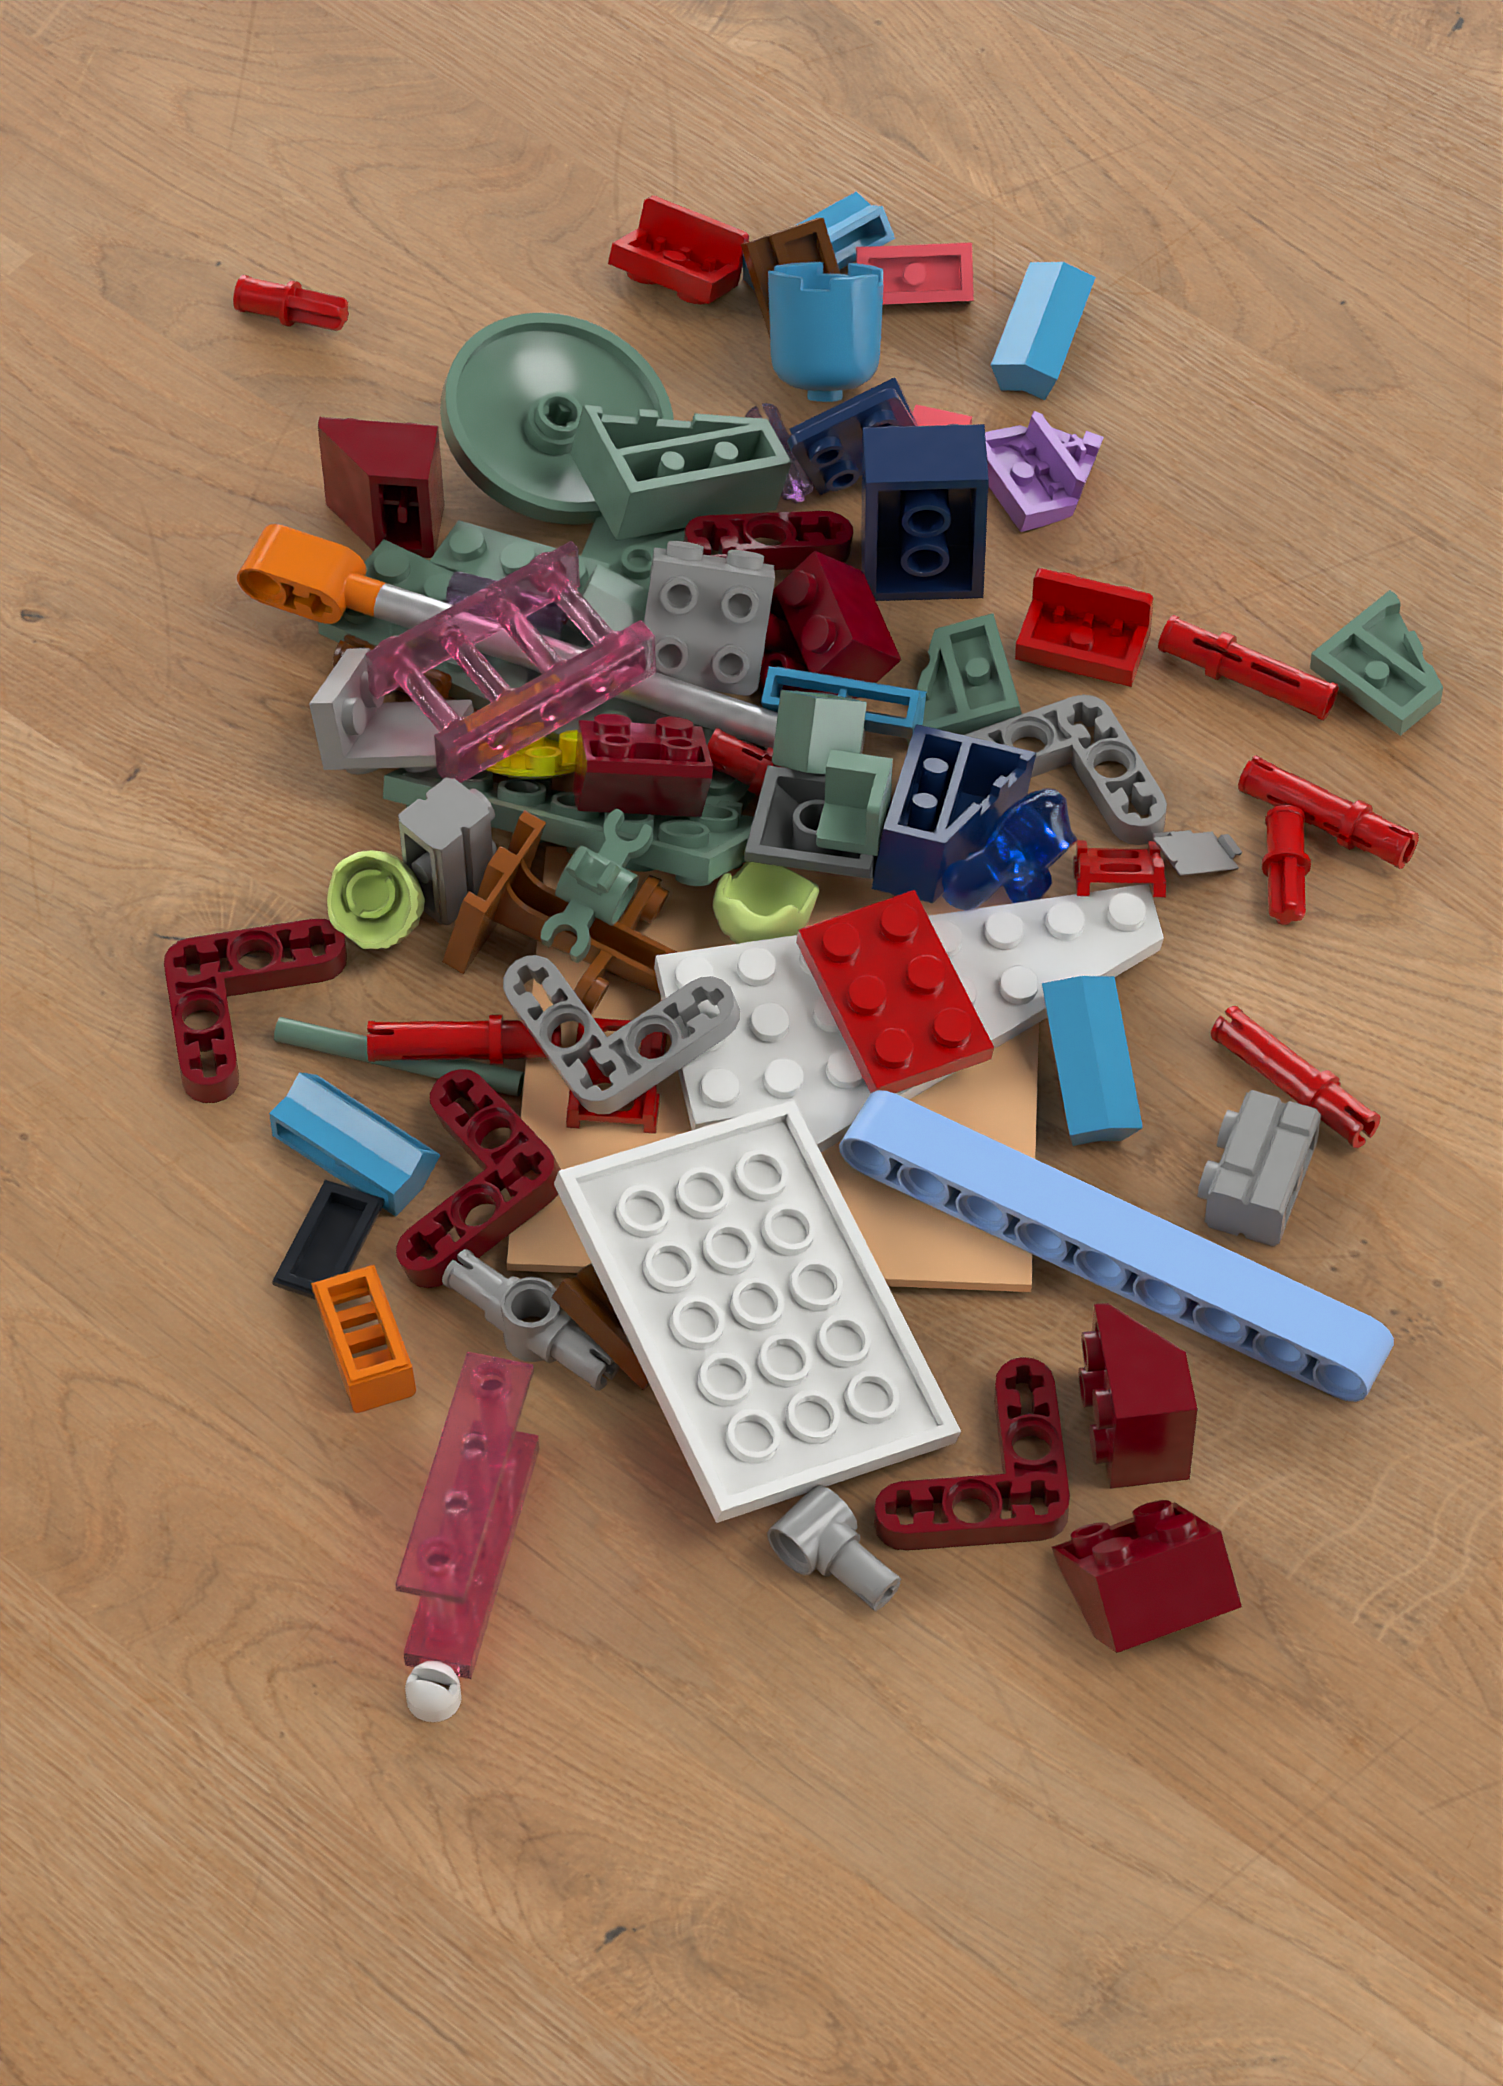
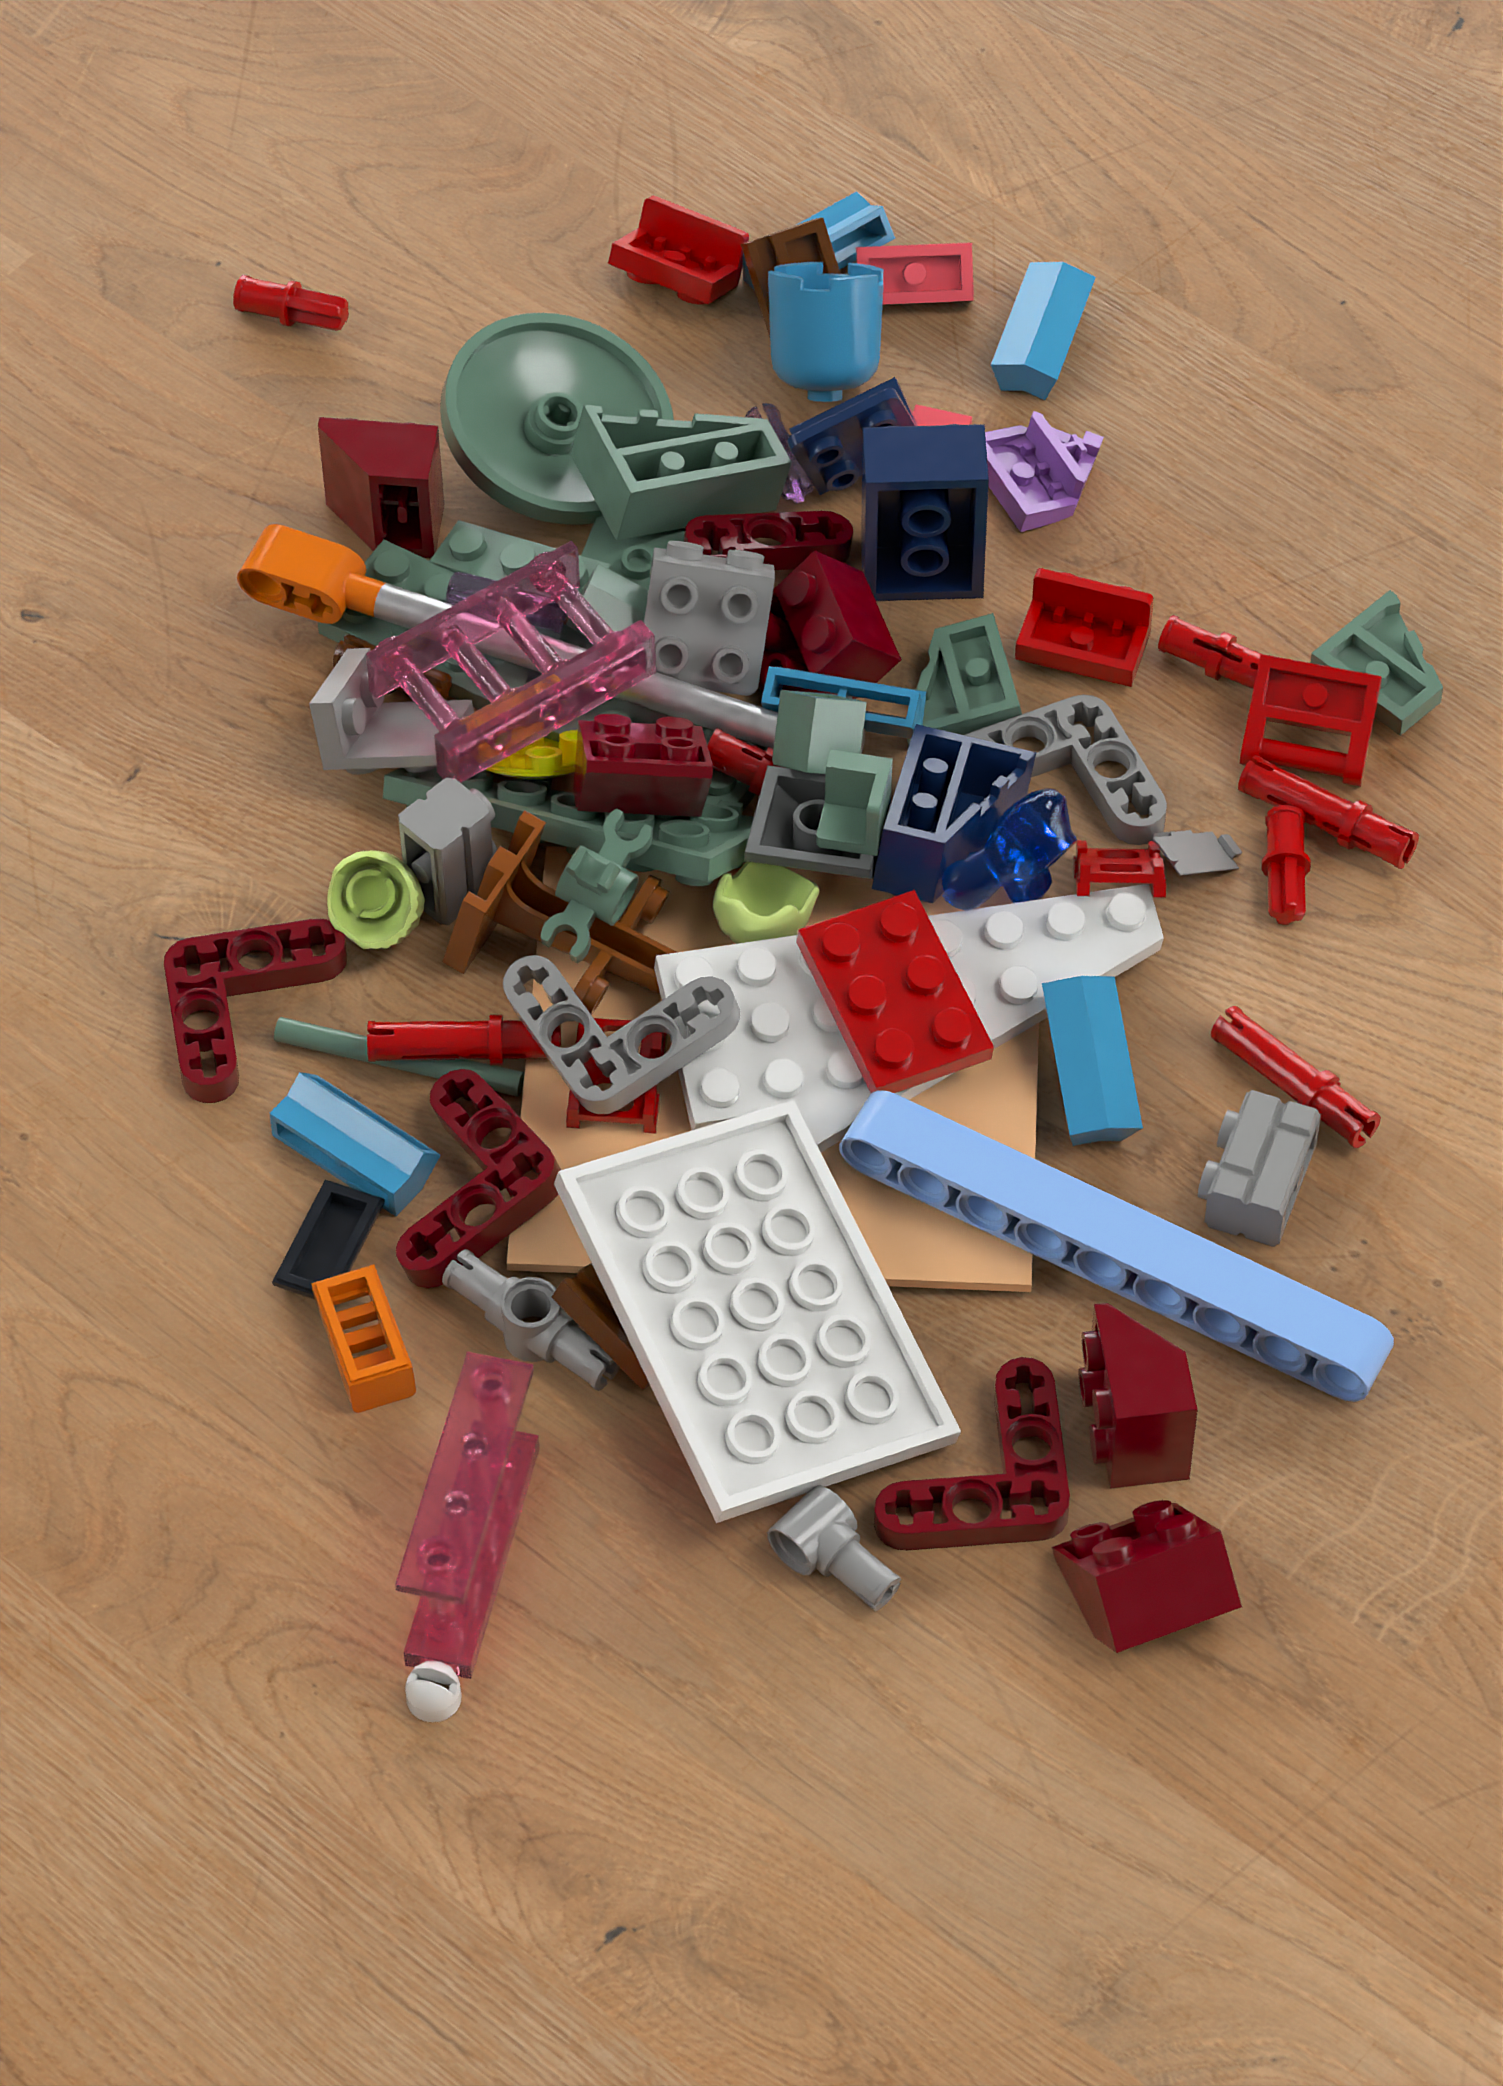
(1317, 700): none -> red plate

